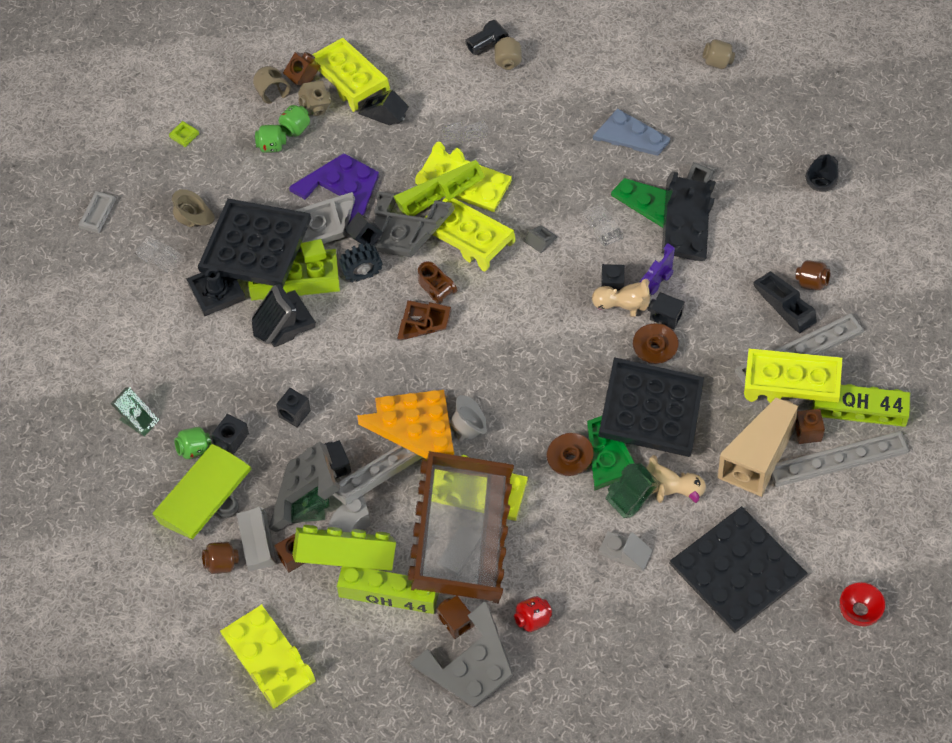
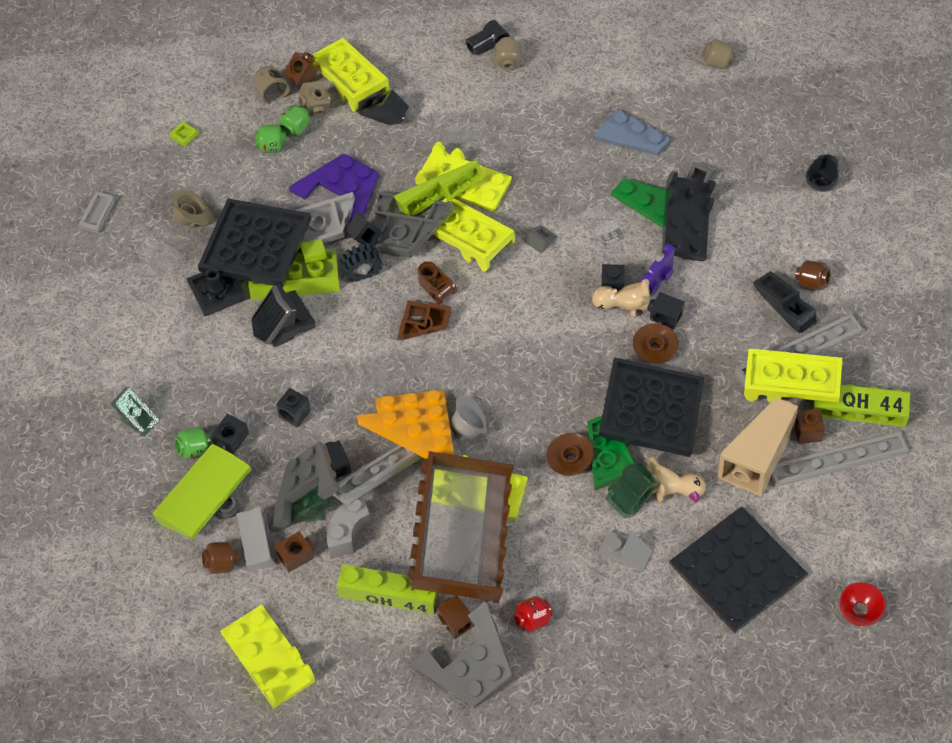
(344, 548): lime brick -> none

